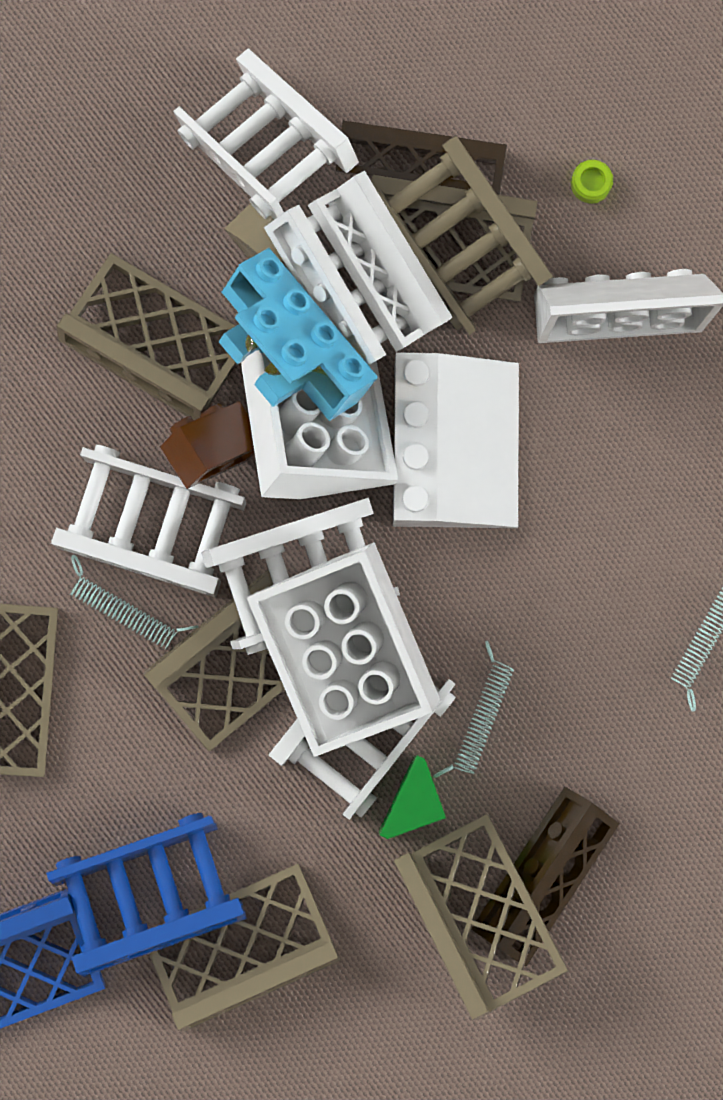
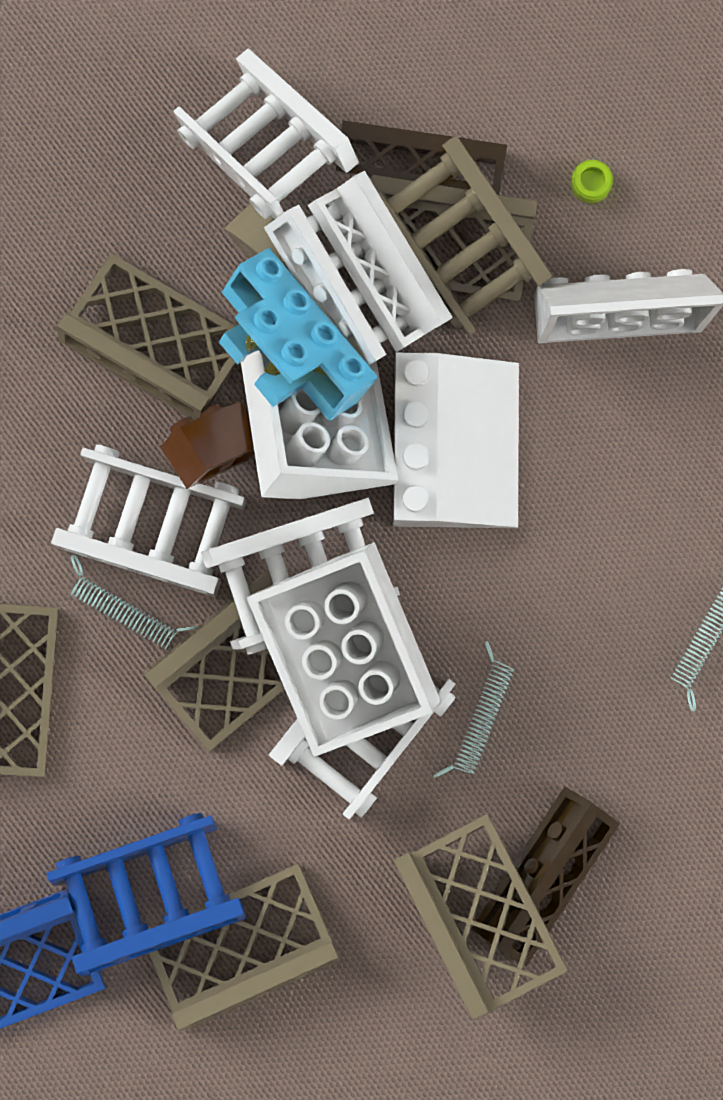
(414, 803): green slope -> none

